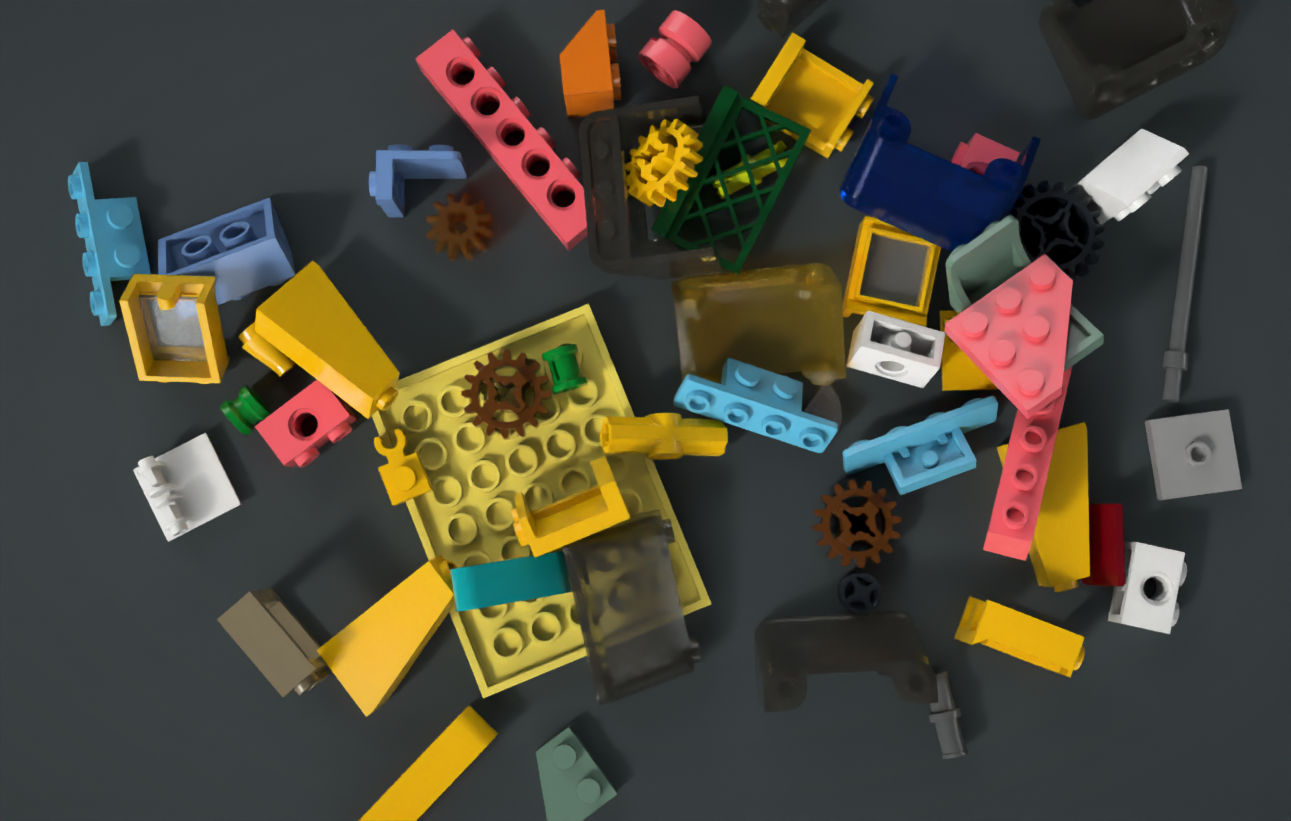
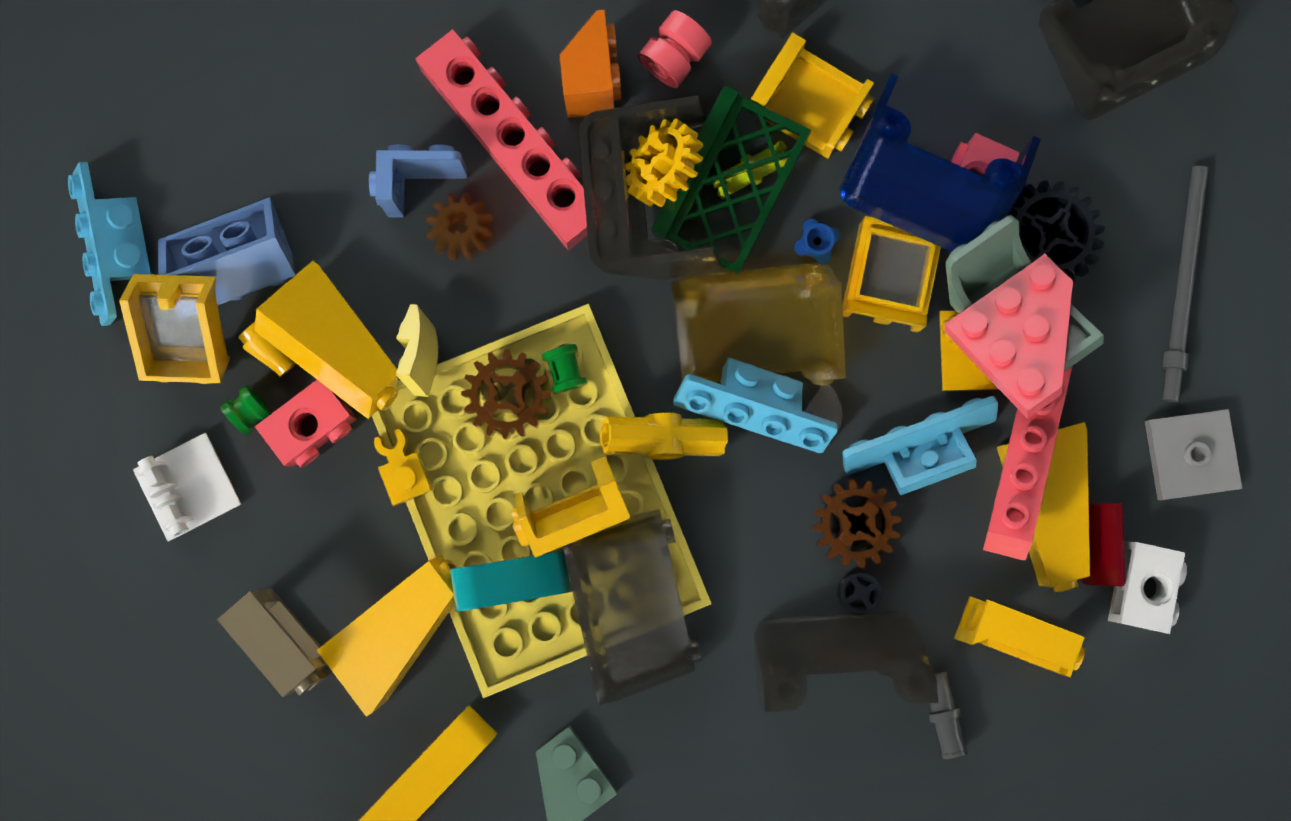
(420, 357): none -> light yellow slope
(826, 234): none -> blue plate
(896, 349): white brick -> none
(1131, 175): white slope -> none

